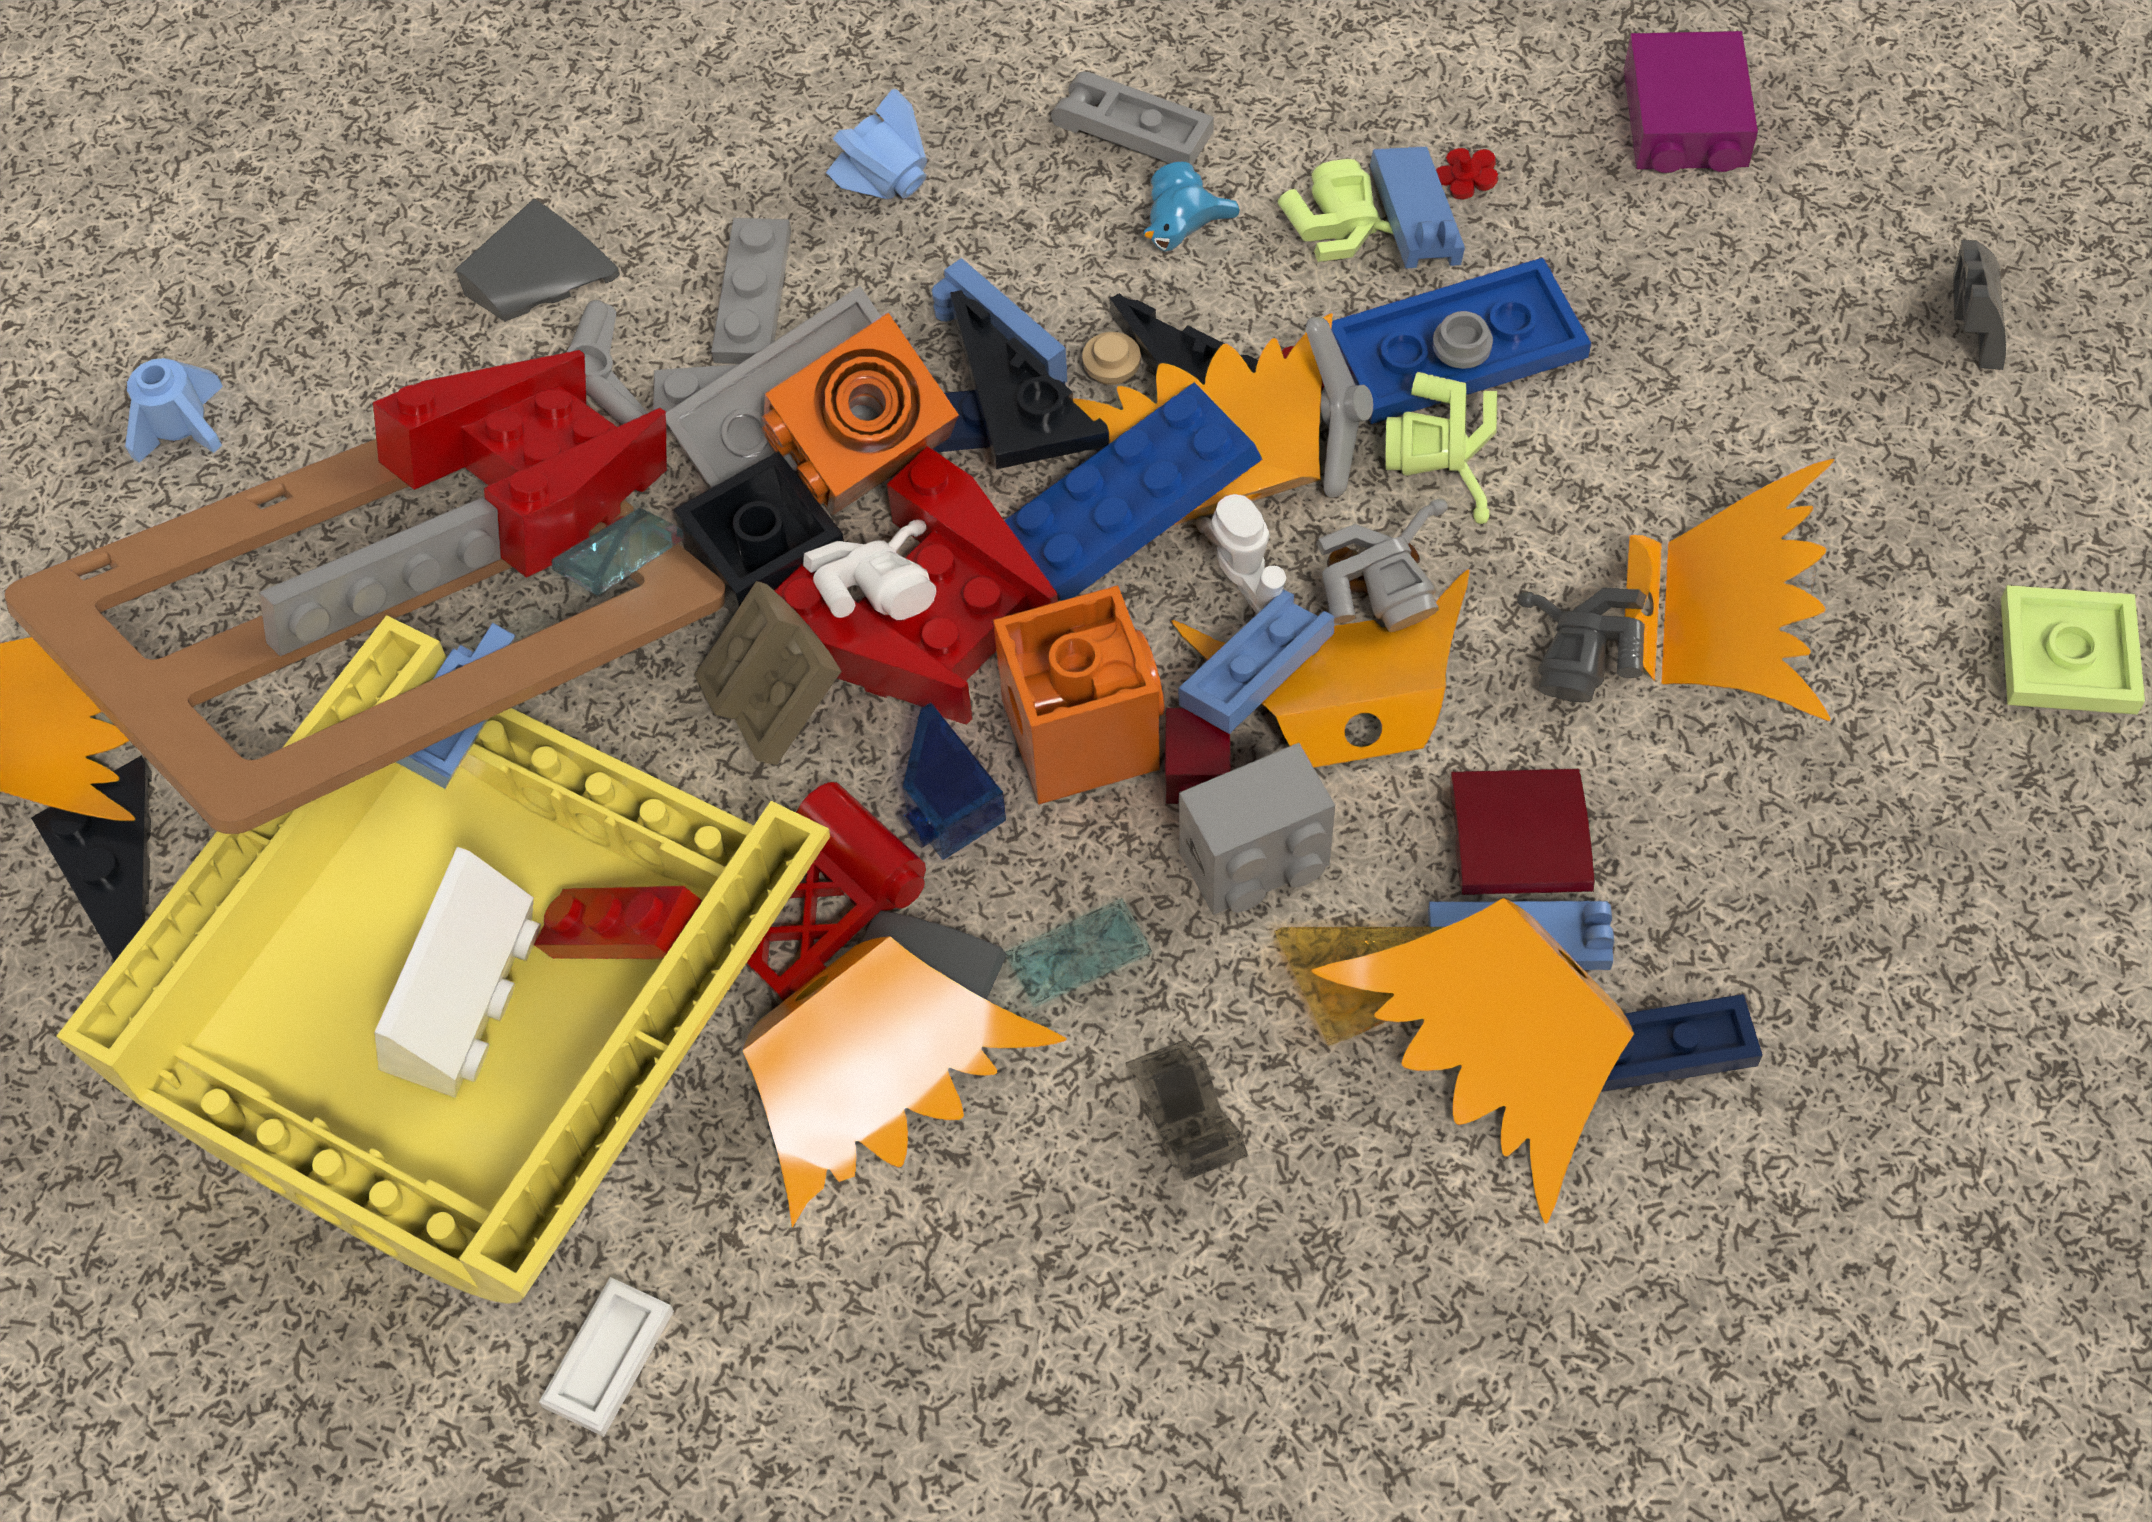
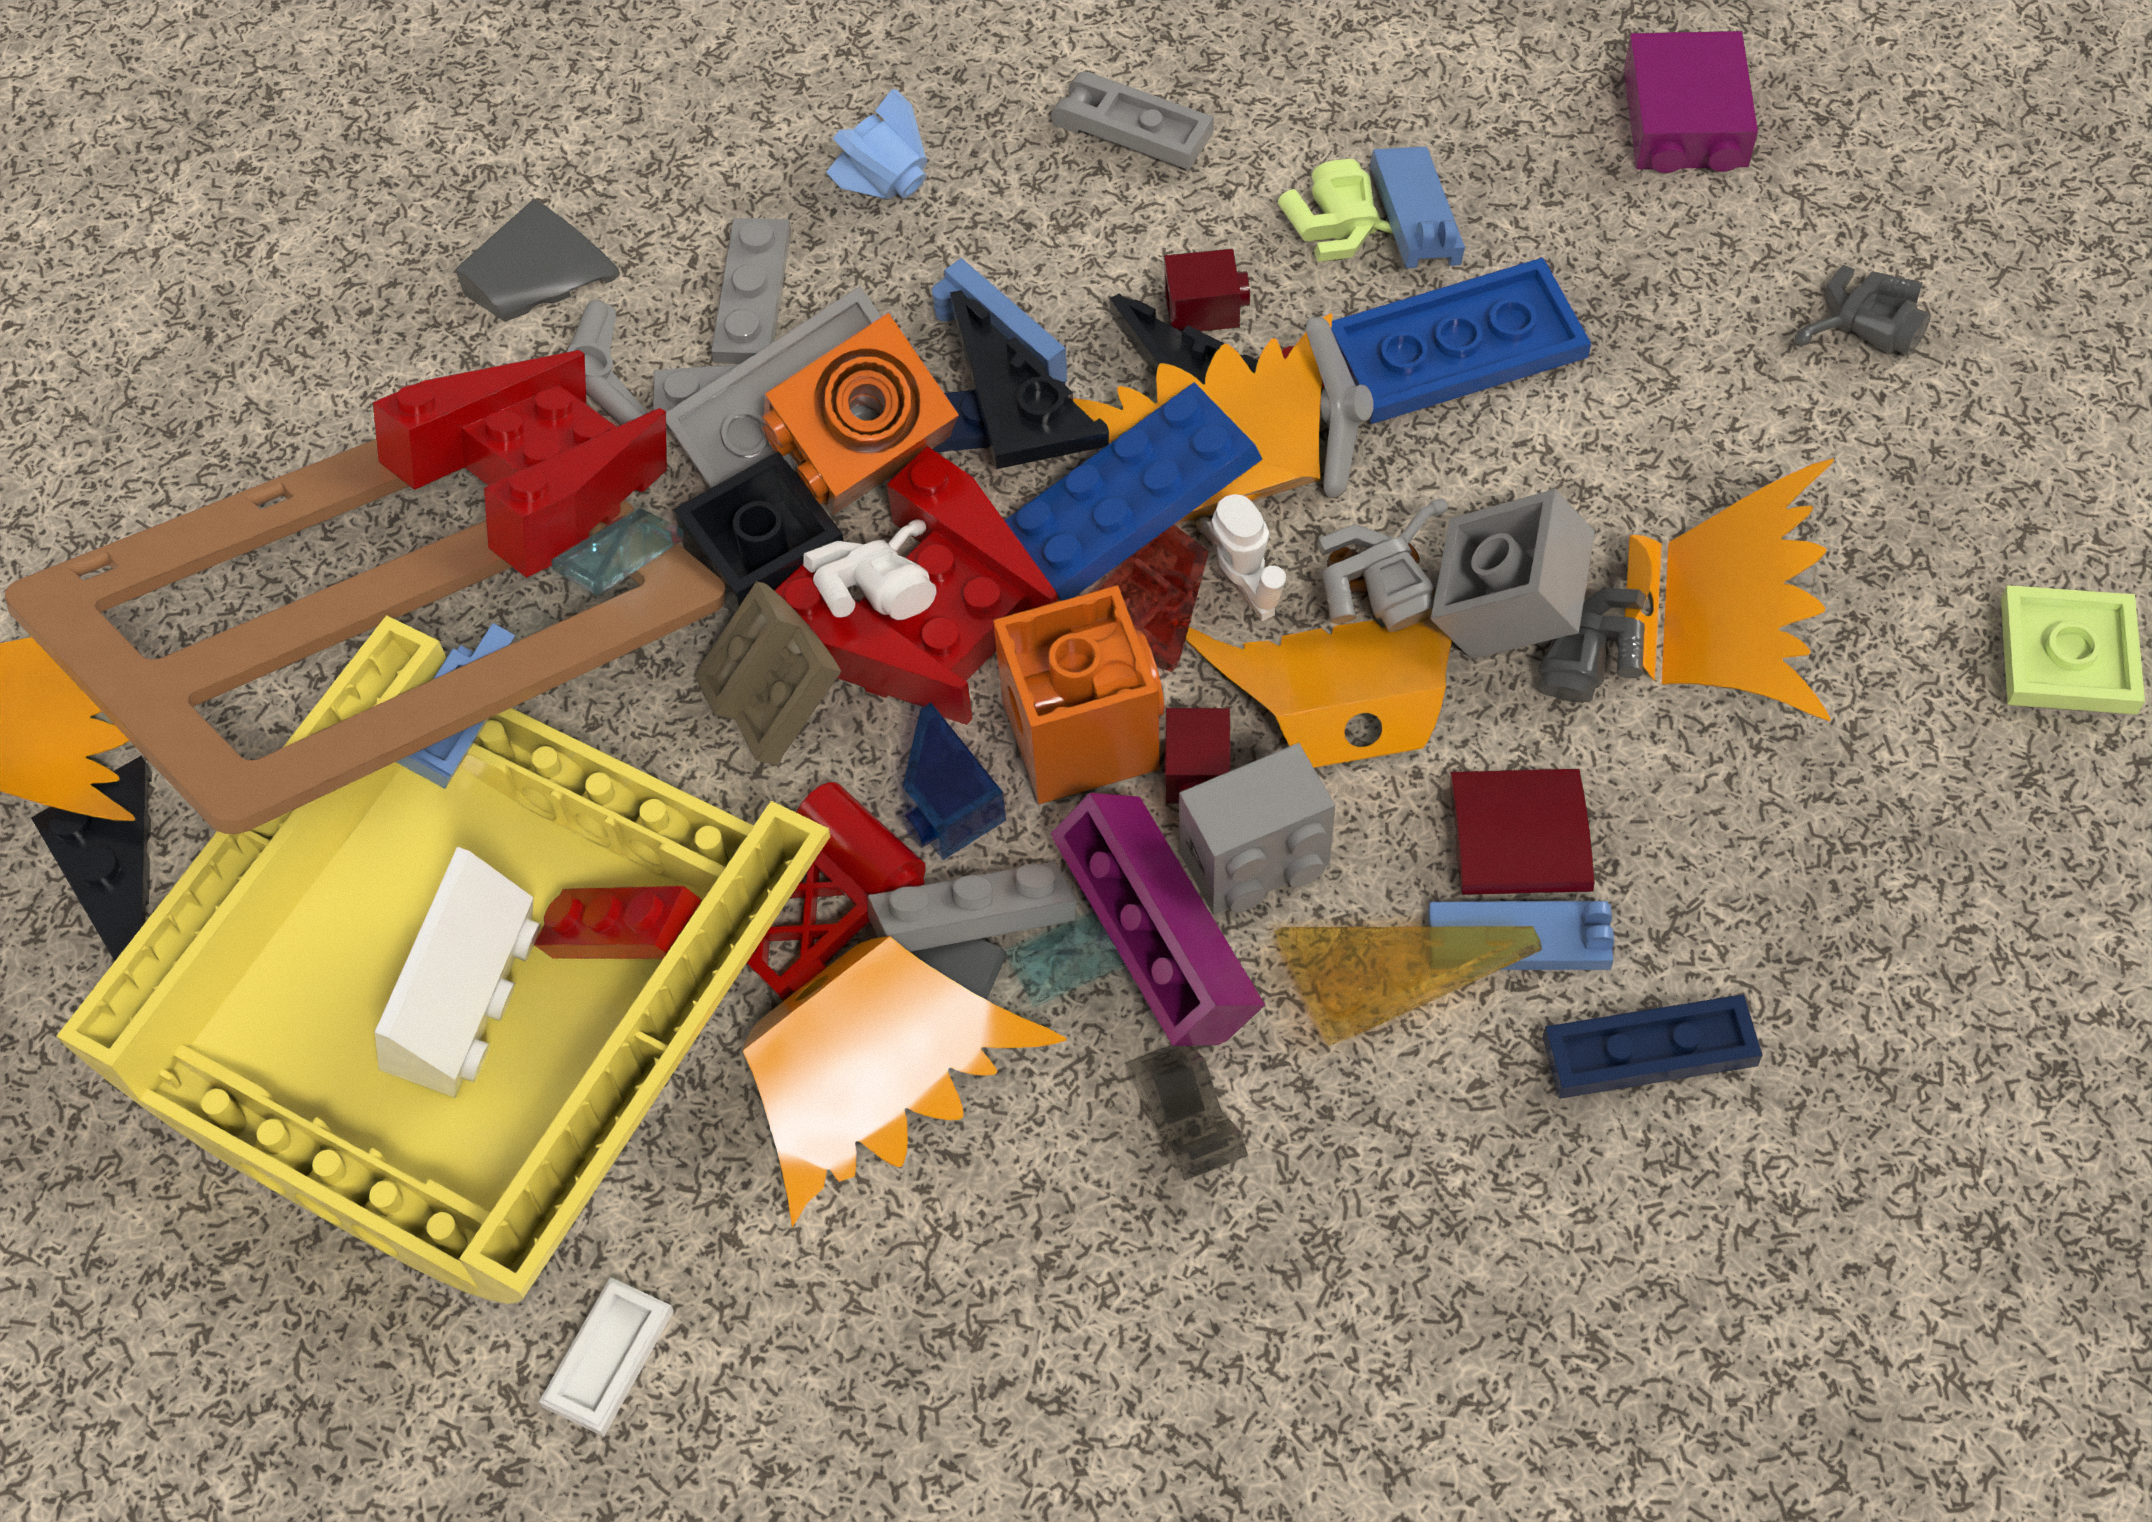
(169, 405): light blue brick -> none
(380, 576): light grey plate -> none
(973, 907): none -> light grey plate
(1111, 357): tan plate -> none
(1156, 920): none -> magenta brick
(1162, 591): none -> clear red slope
(1182, 205): dark azure animal -> none
(1205, 290): none -> dark red brick
(1255, 662): medium blue hinge -> none
(1432, 443): yellowish green piece -> none
(1462, 340): light grey plate -> none
(1468, 172): red plant -> none
(1513, 575): none -> light grey brick
(1514, 1018): light orange piece -> none
(1877, 310): none -> dark grey piece
(1980, 302): dark grey slope -> none

